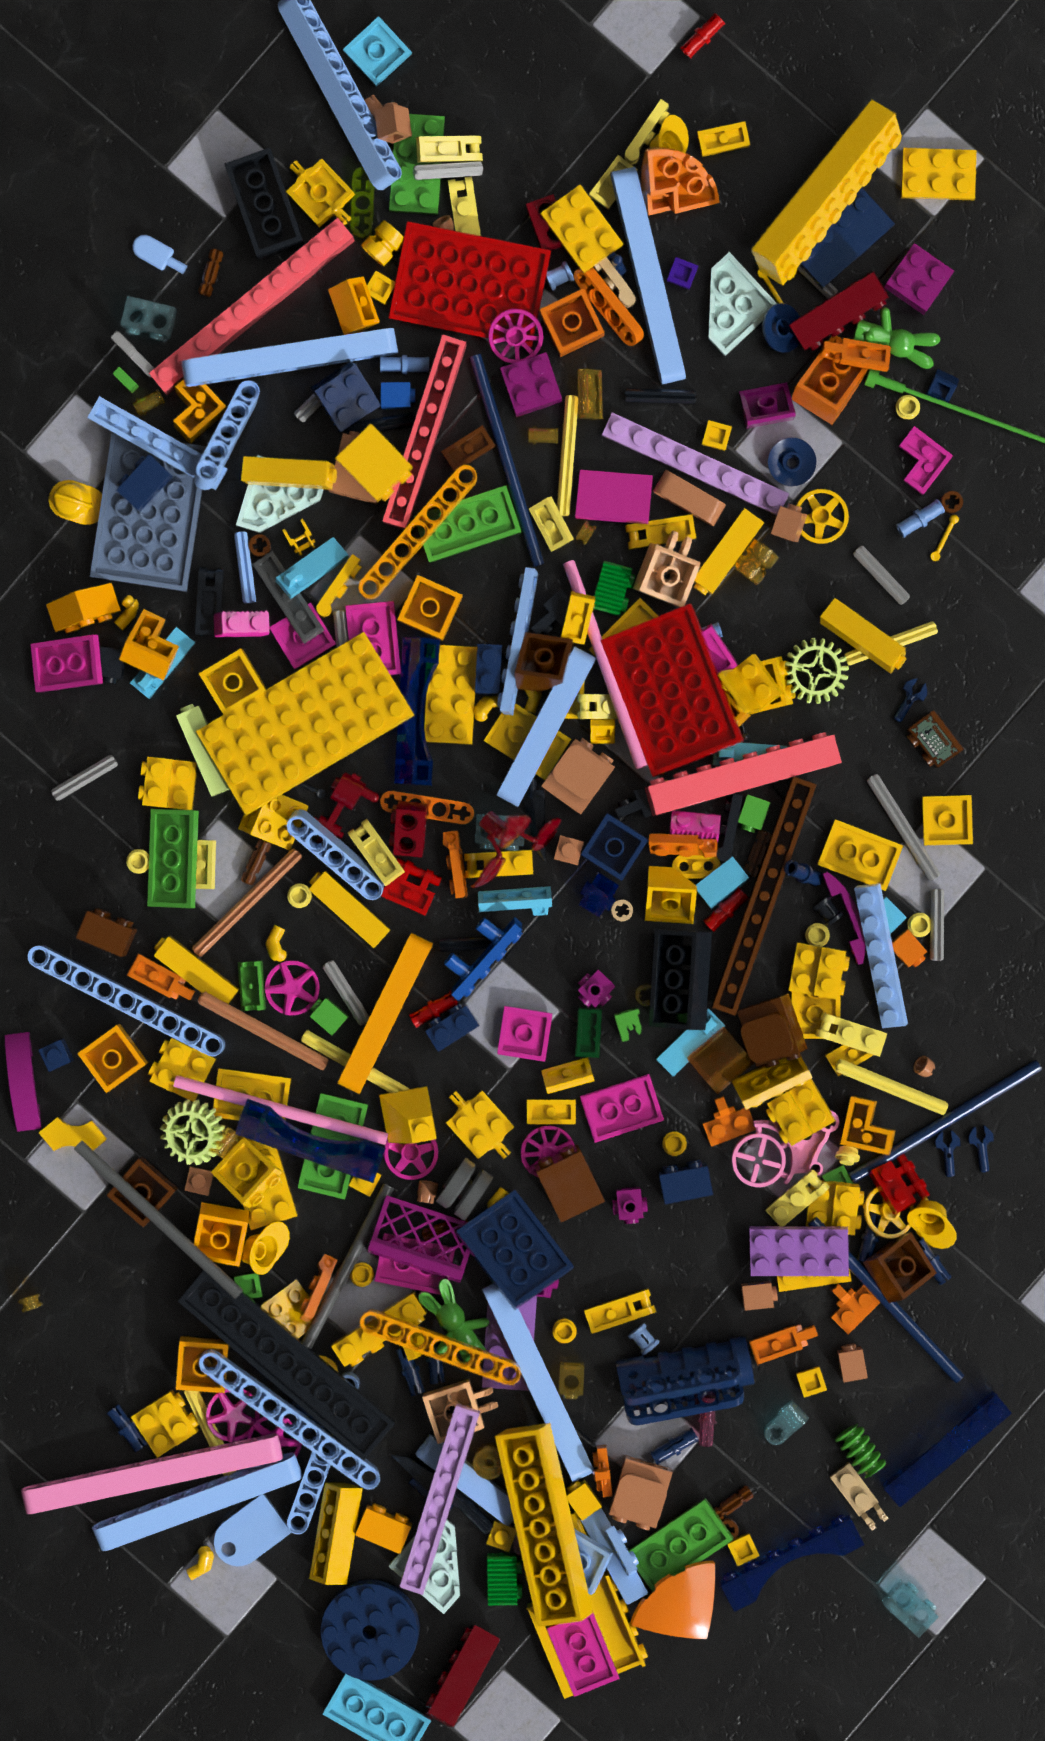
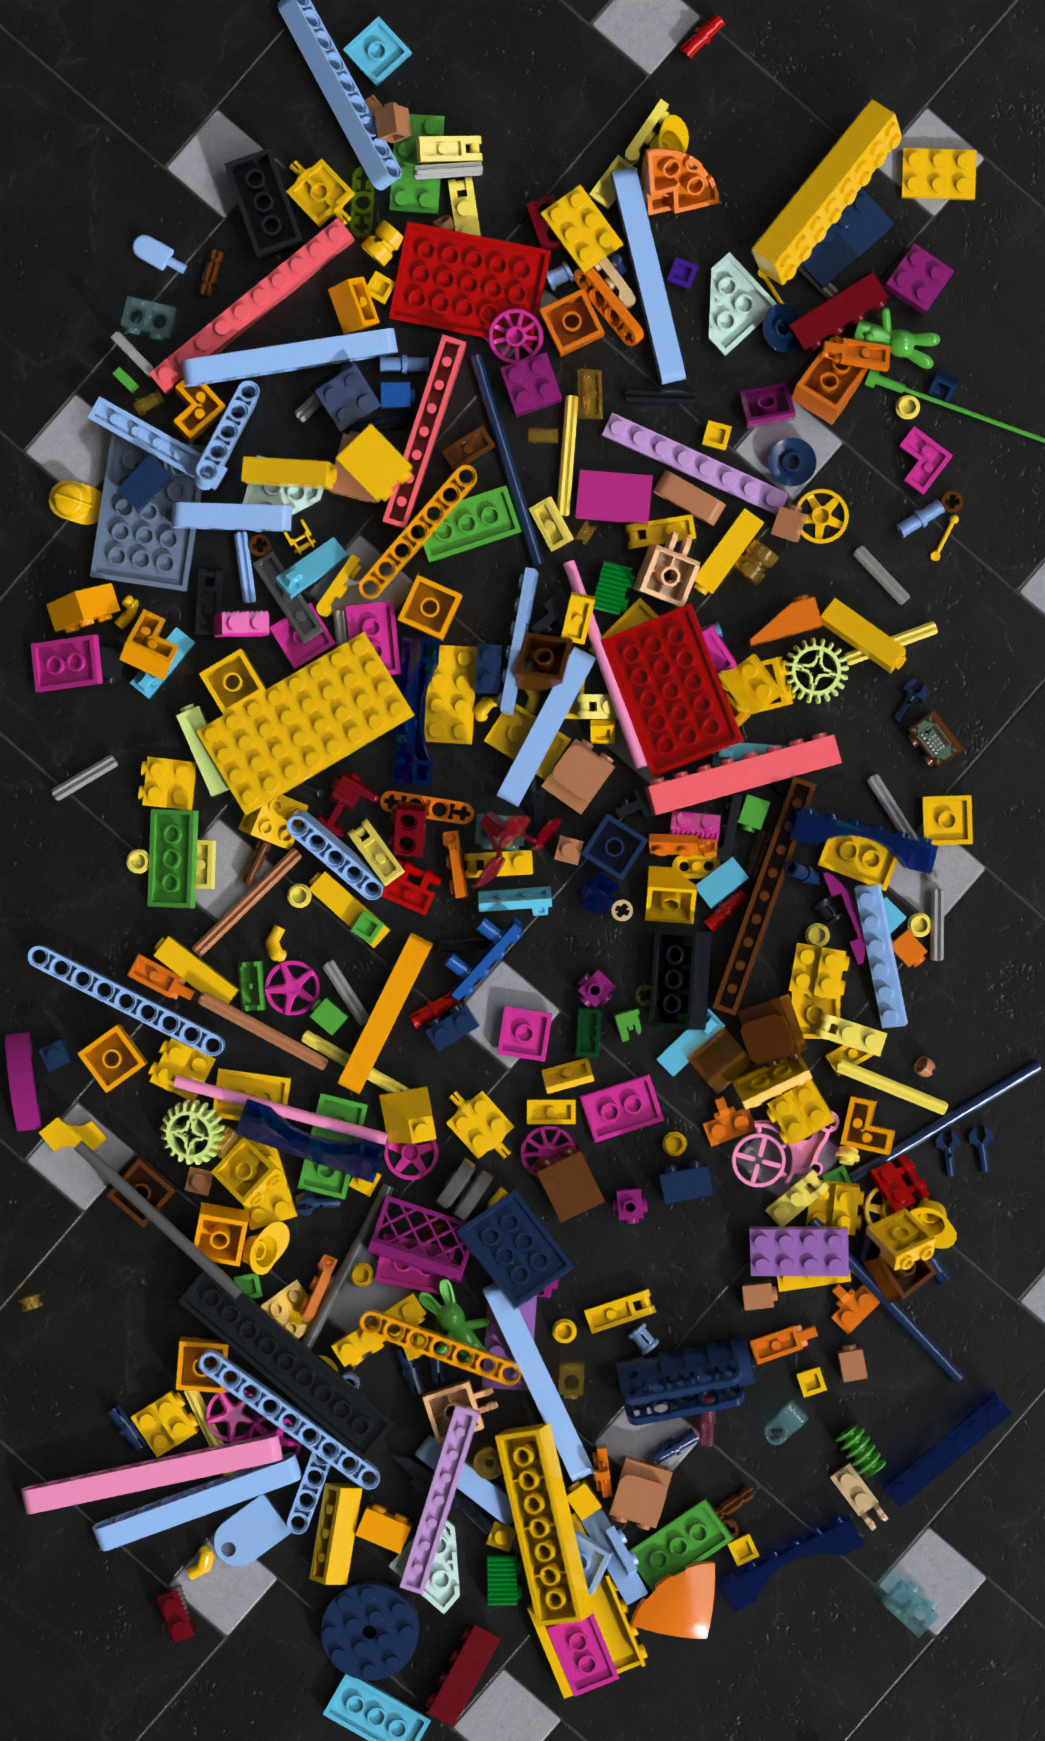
(107, 932): reddish brown brick -> none
(176, 1614): none -> dark red brick
(231, 516): none -> light blue beam
(306, 1203): none -> dark blue bar
(367, 927): none -> bright green tile
(427, 1191): nougat hose -> none
(723, 139): yellow plate -> none
(794, 619): none -> orange slope
(902, 1239): none -> yellow plate
(910, 853): none -> clear blue arch

